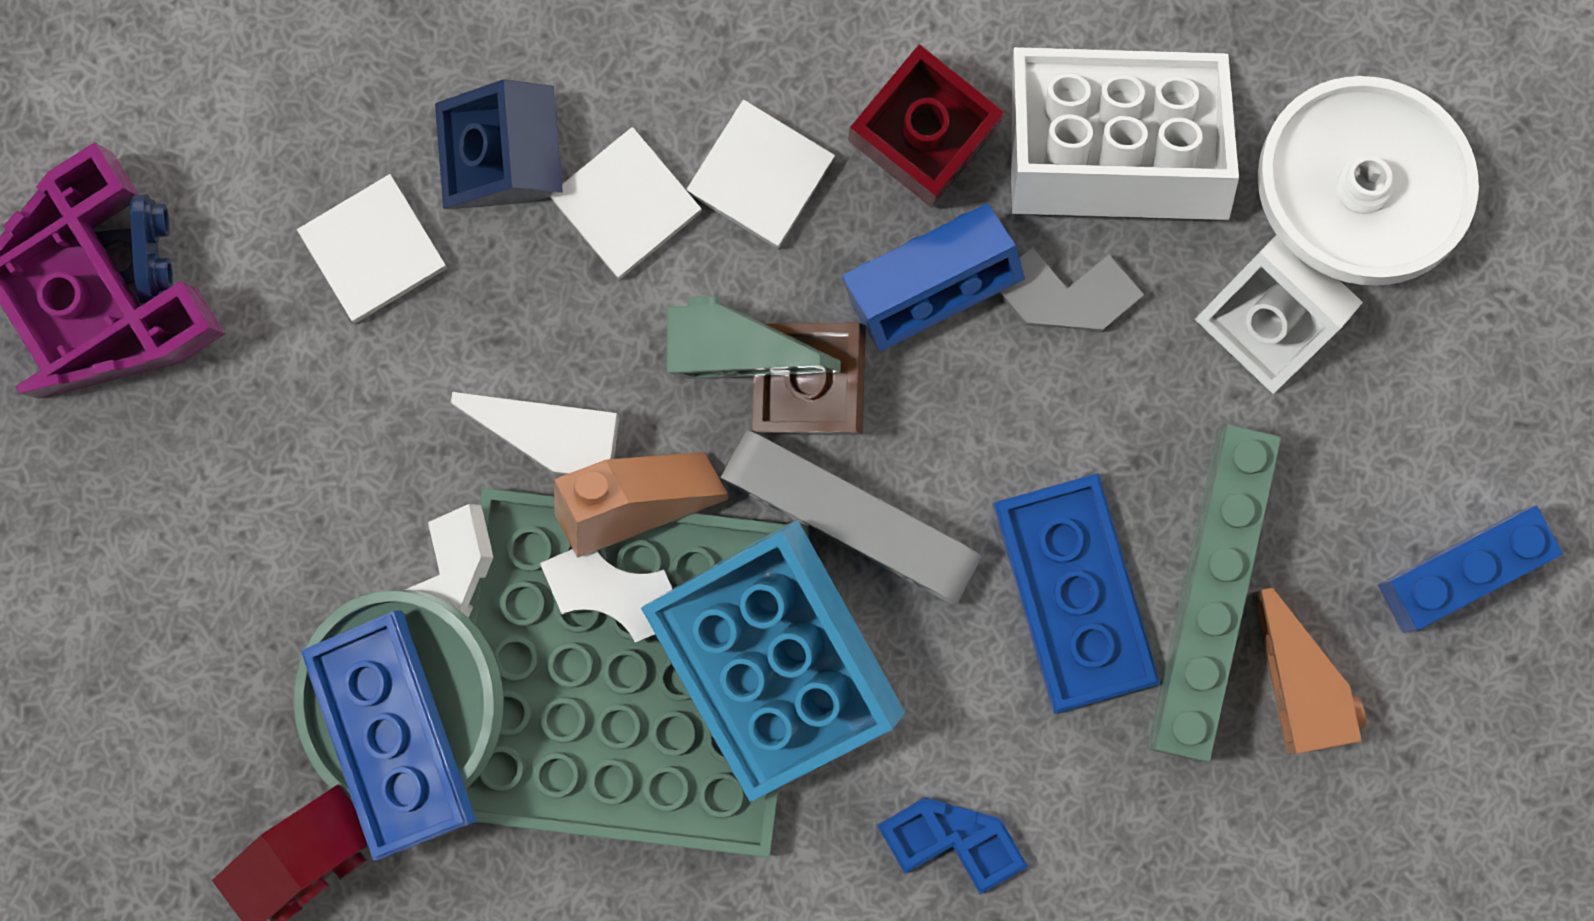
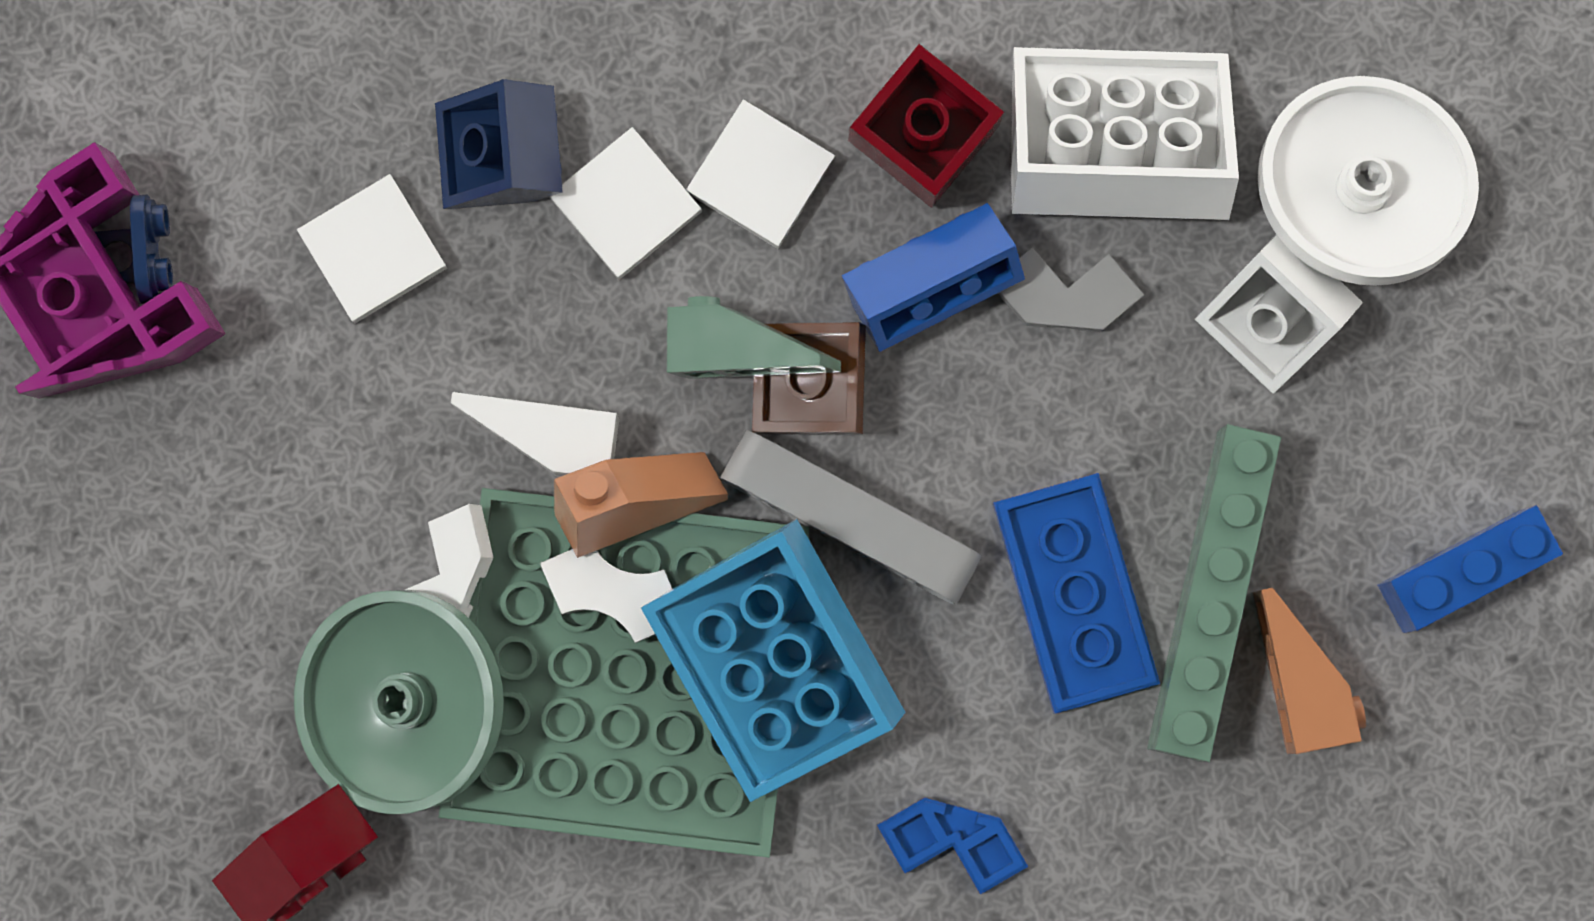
(388, 735): blue tile -> none

